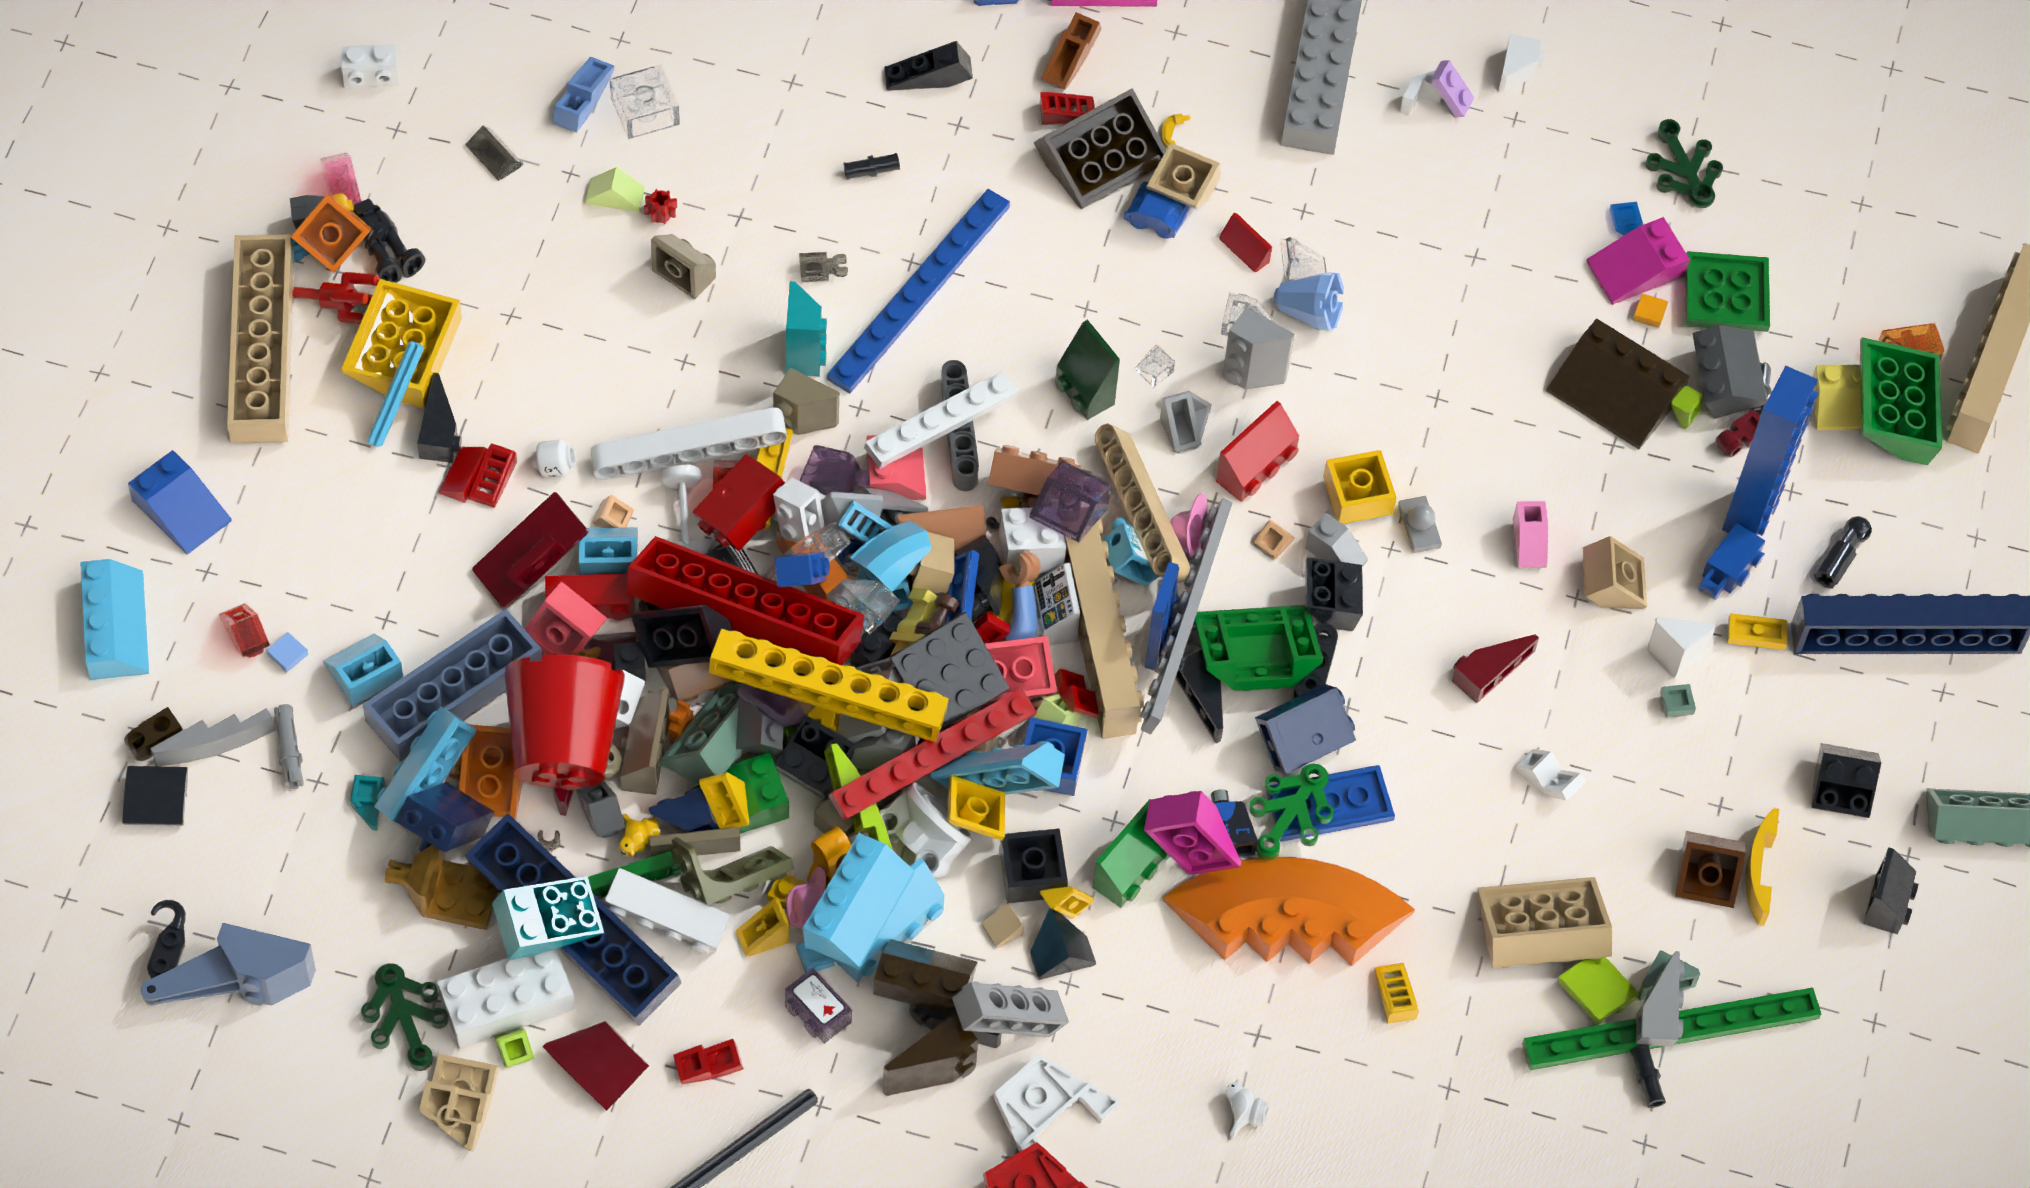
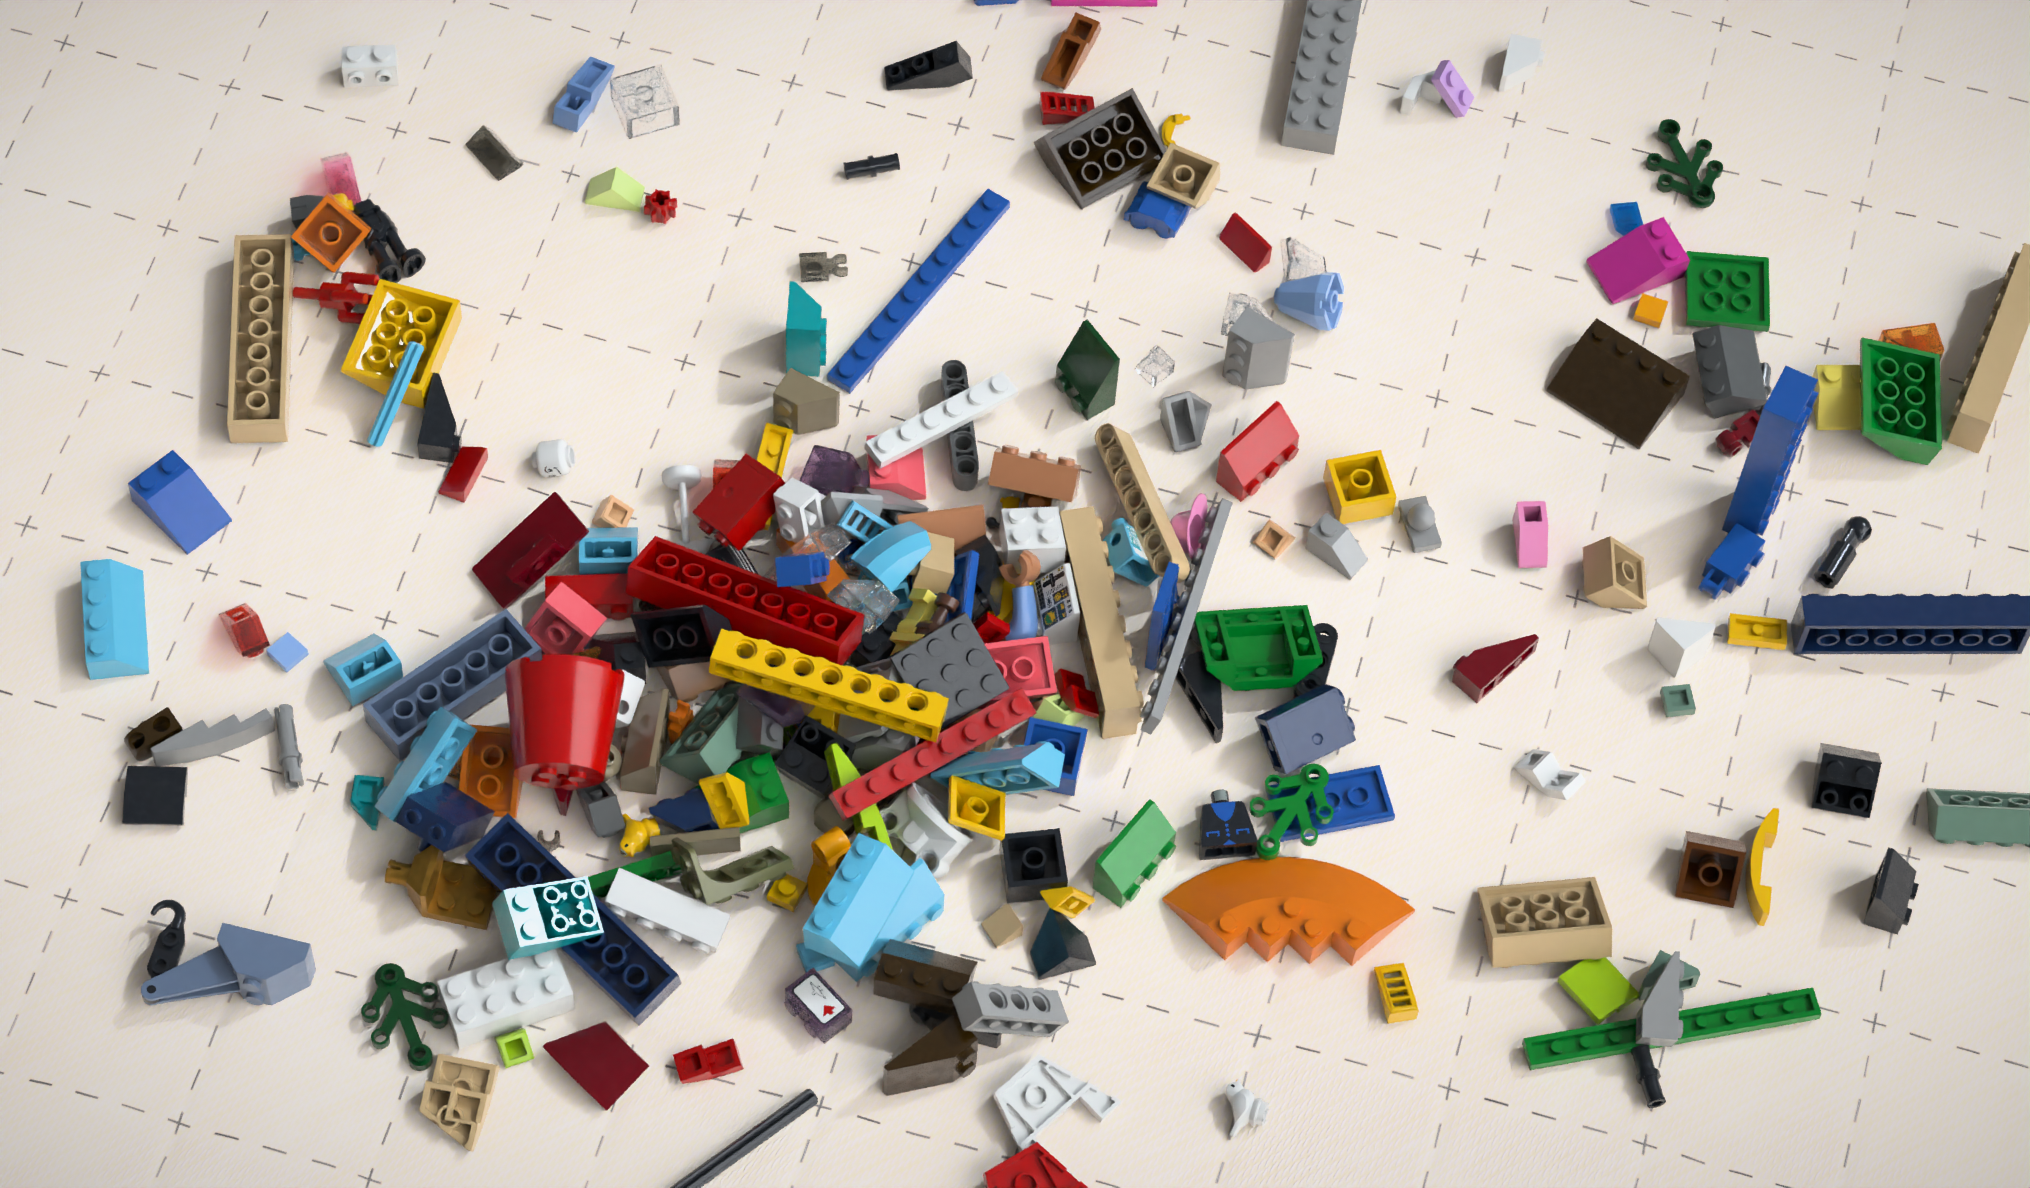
(498, 458): red slope -> none
(682, 264): dark tan slope -> none
(688, 443): white beam -> none
(764, 929): yellow slope -> none
(804, 898): bright pink piece -> none
(1071, 501): clear purple slope -> none
(1191, 832): dark pink slope -> none
(1334, 592): black slope -> none
(1687, 406): lime slope -> none

